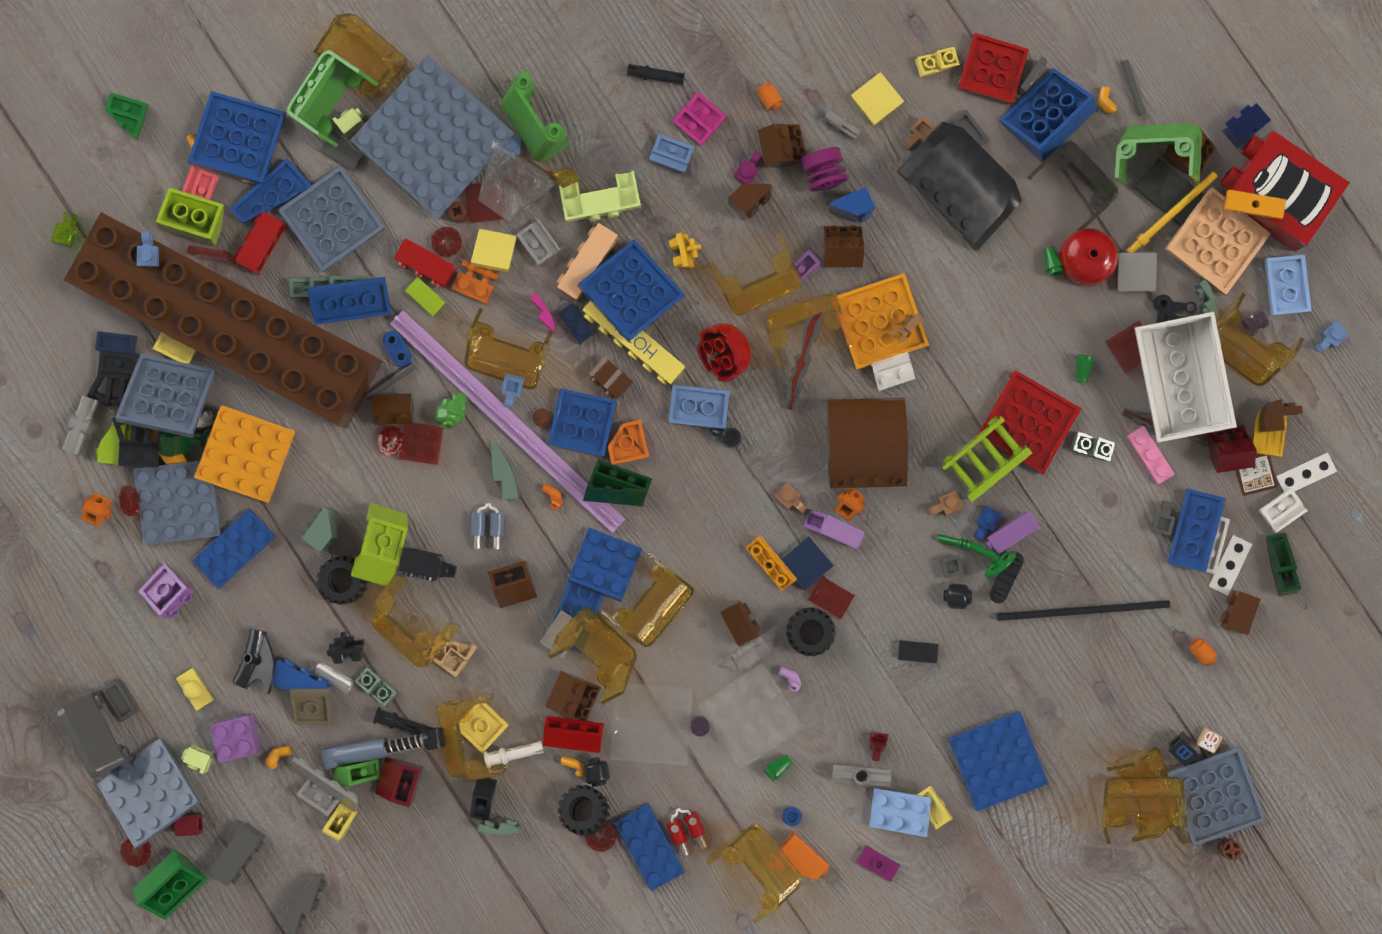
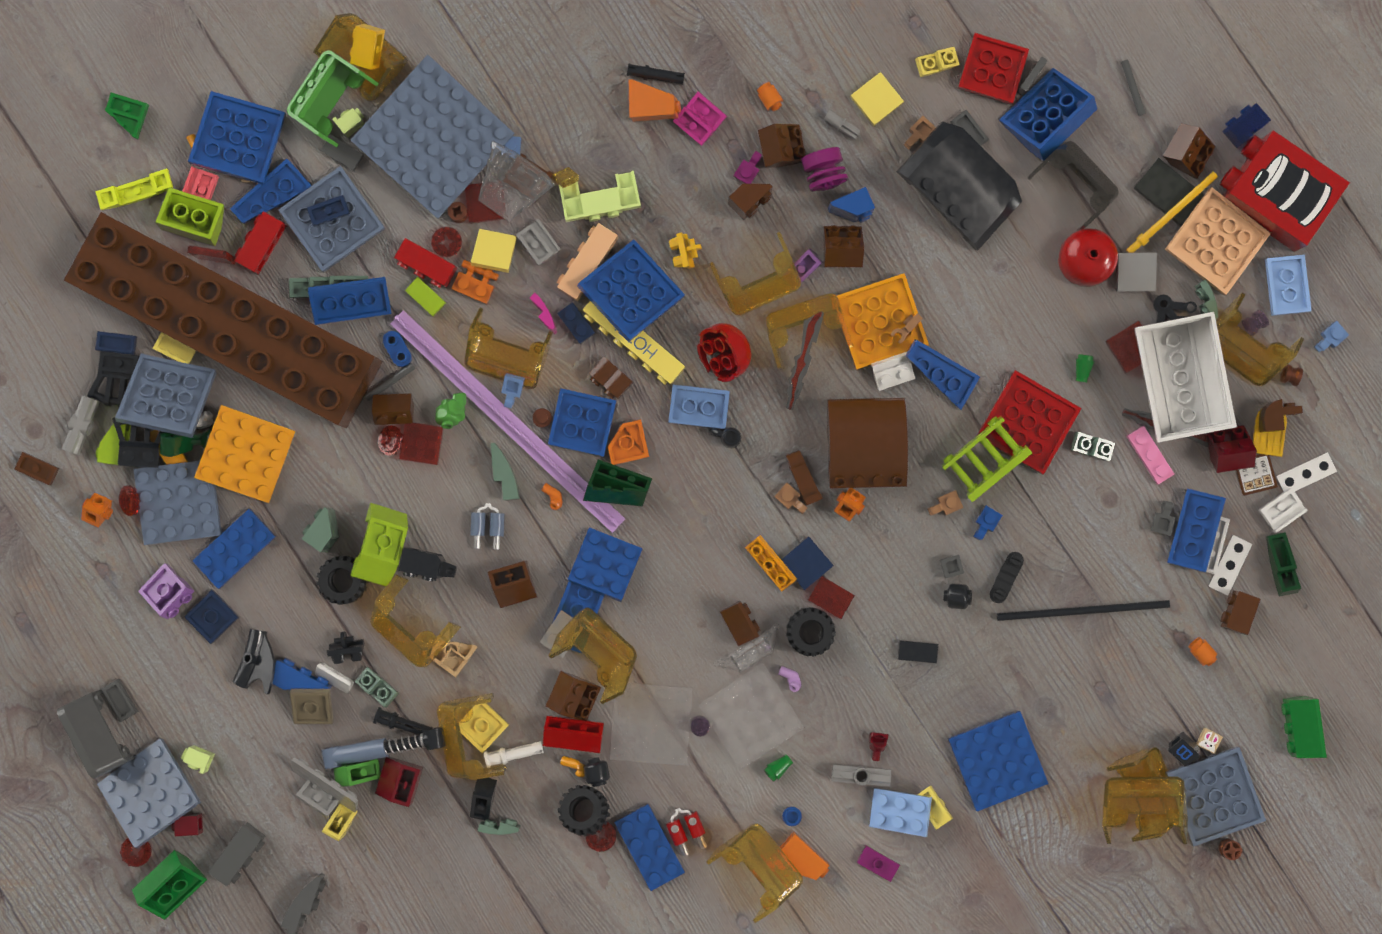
(36, 468): none -> reddish brown plate
(65, 233): clear neon green plate -> none
(134, 191): none -> neon yellow slope
(147, 254): medium blue plate -> none
(194, 689): light yellow tile -> none
(211, 616): none -> dark blue tile
(235, 738): medium lavender brick -> none
(273, 757): light orange arm -> none
(328, 210): none -> dark blue plate
(367, 46): none -> yellow brick
(540, 140): bright green windscreen -> none
(651, 103): none -> orange slope
(656, 607): clear yellow windscreen -> none
(671, 153): medium blue plate -> none
(803, 478): none -> reddish brown leg
(834, 529): medium lavender slope -> none
(944, 373): none -> blue wing
(997, 561): green dish -> none
(1011, 532): medium lavender slope -> none
(1053, 264): green cone -> none
(1104, 102): light orange arm -> none
(1185, 137): bright green windscreen -> none
(1265, 205): light orange tile -> none
(1291, 375): none -> copper wheel
(1304, 727): none -> green slope

